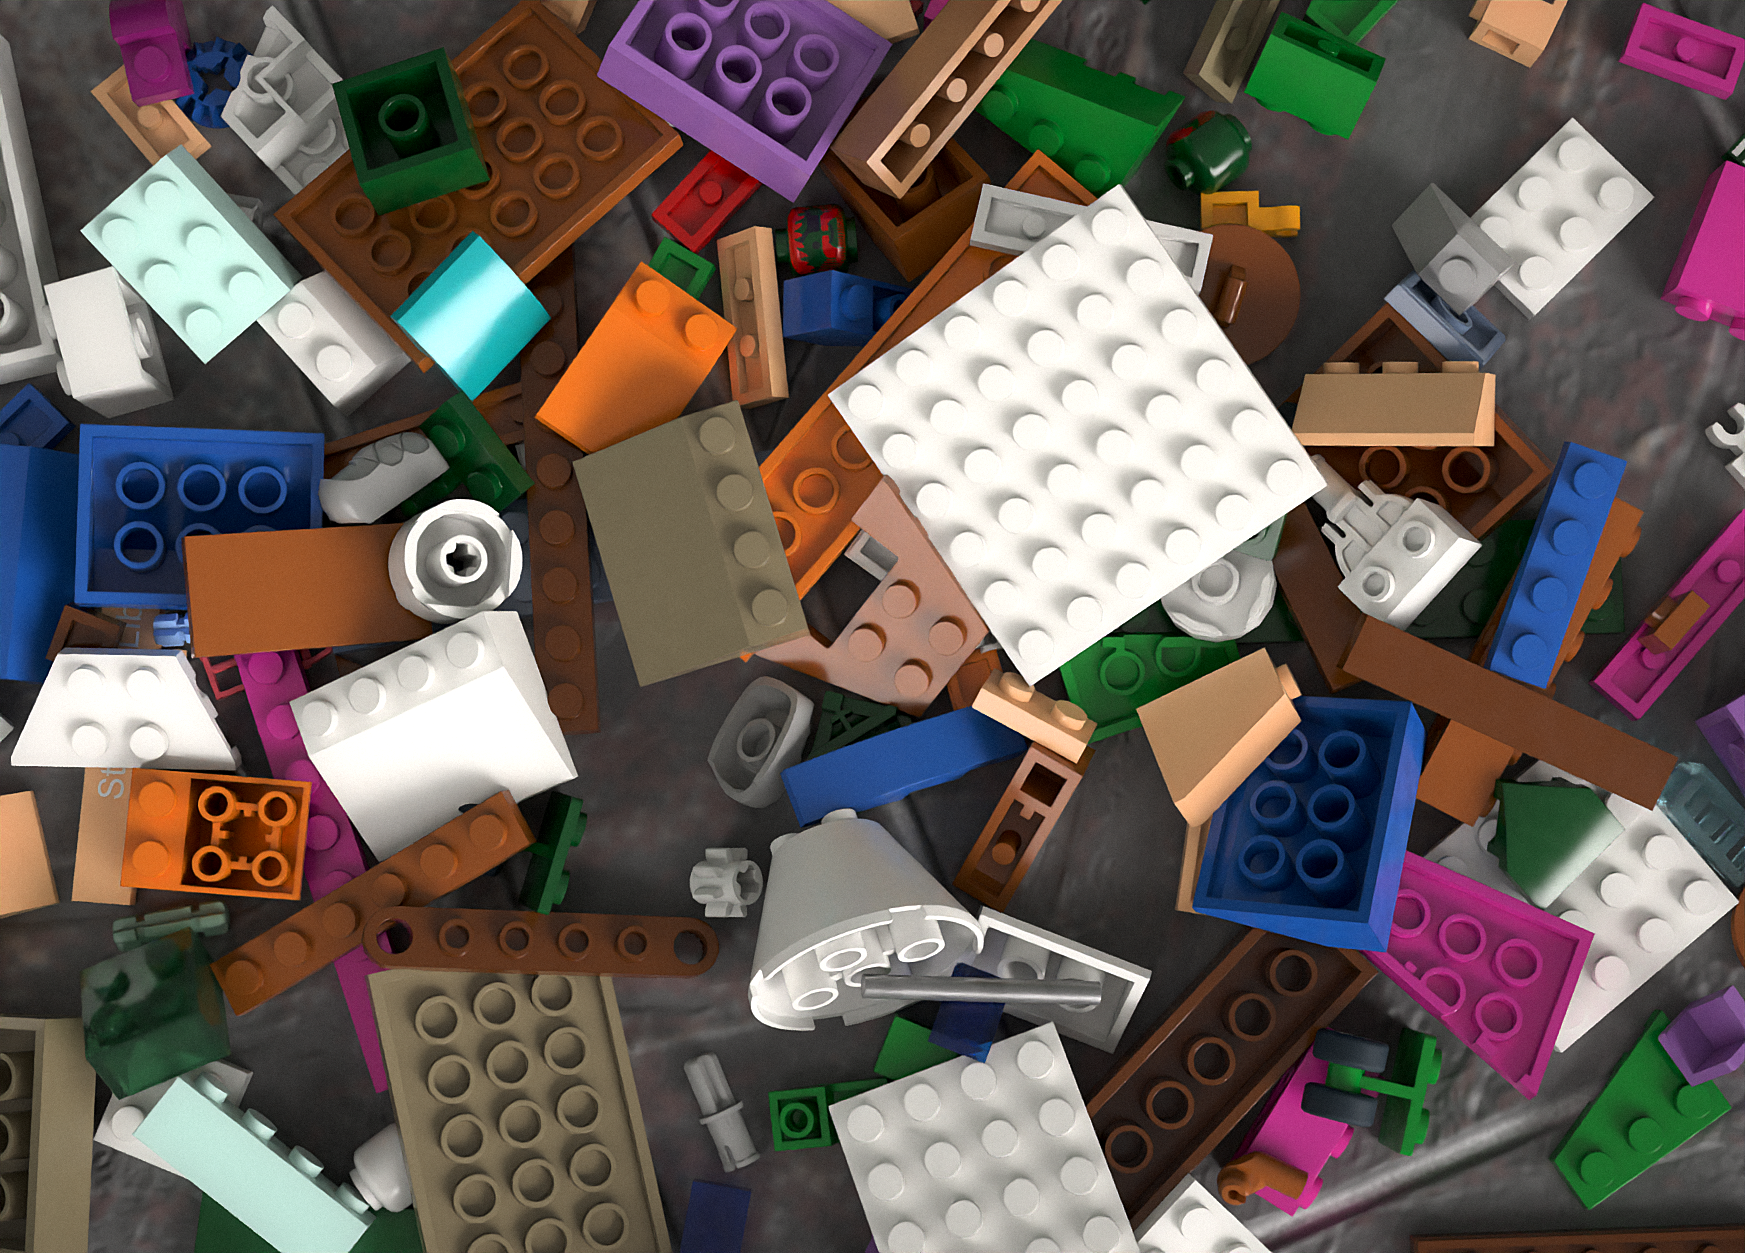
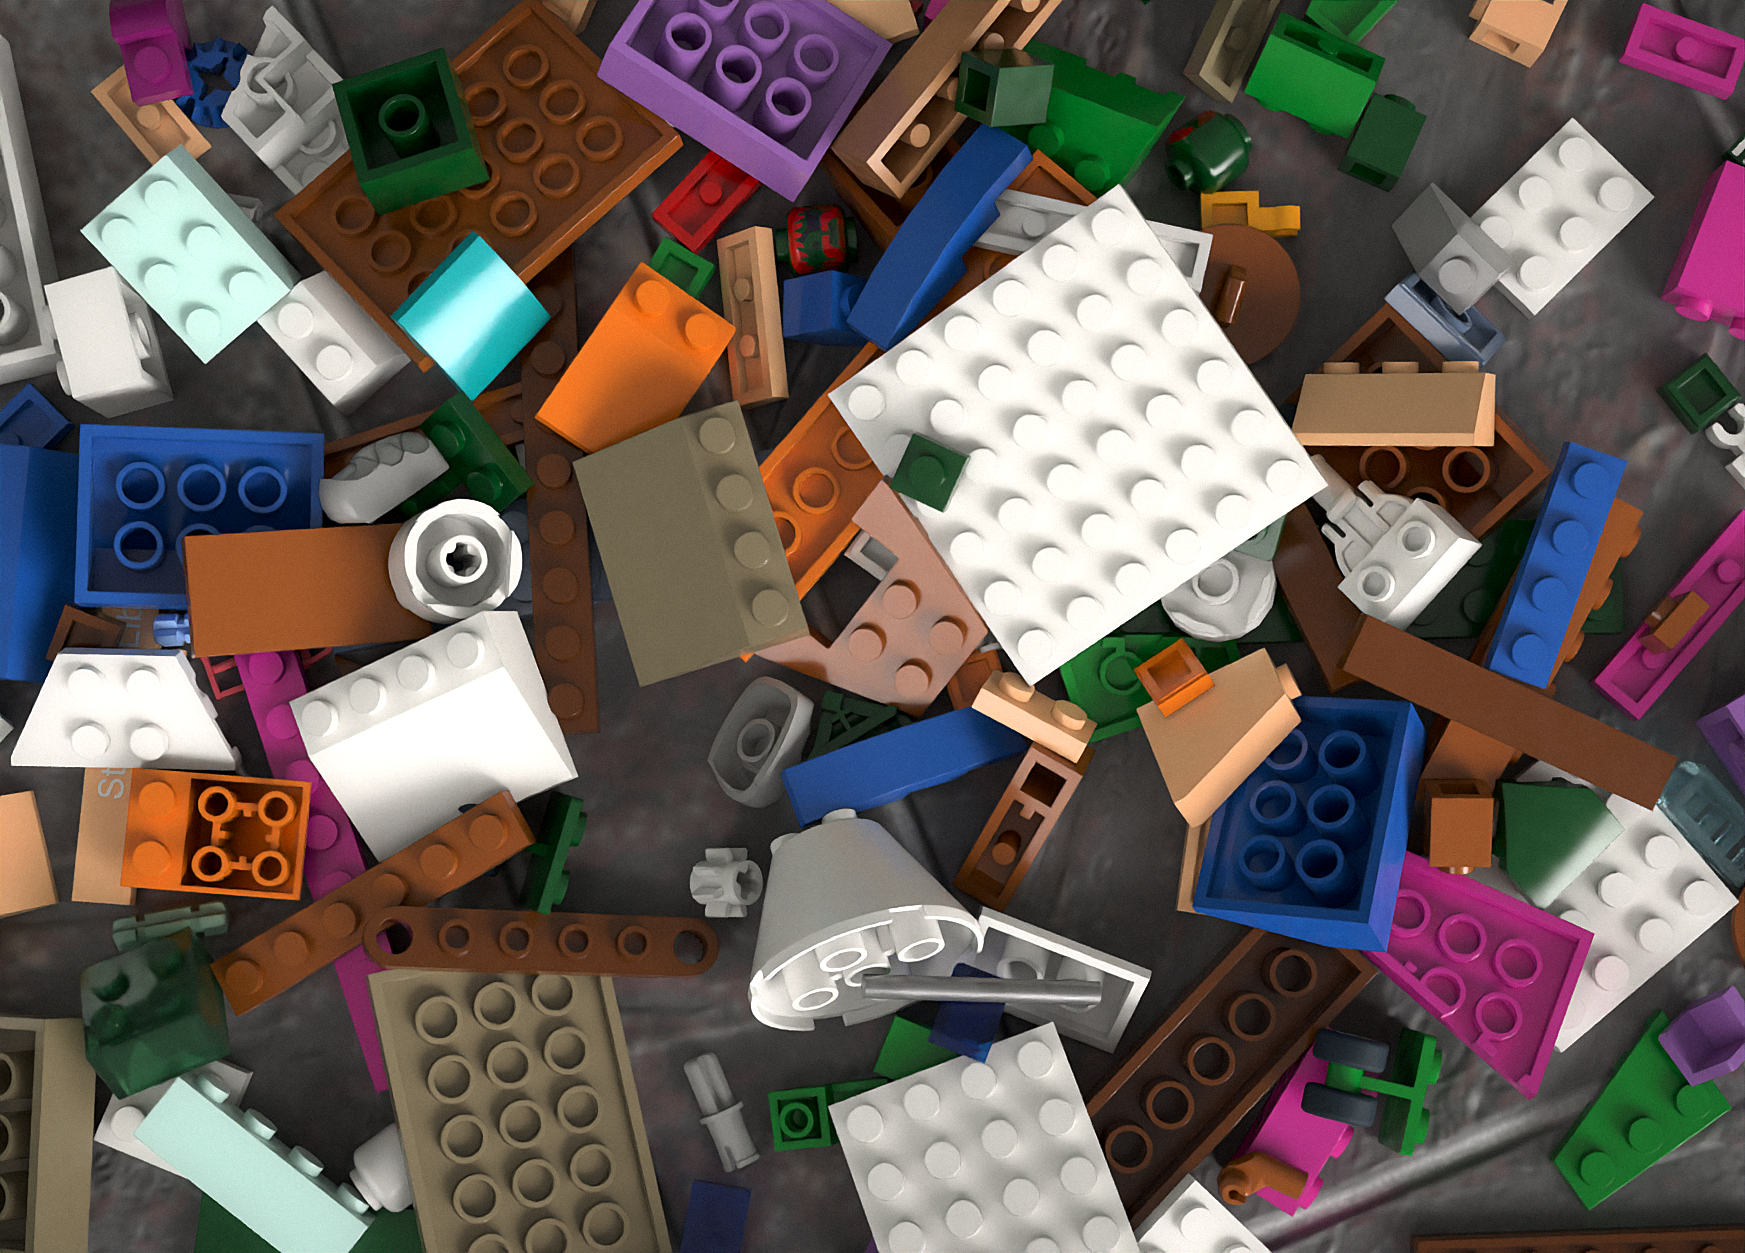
(930, 472): none -> dark green plate
(940, 229): none -> blue slope
(1004, 87): none -> dark green brick
(1174, 677): none -> orange tile
(1382, 141): none -> dark green brick
(1457, 825): none -> dark orange brick
(1698, 393): none -> dark green tile

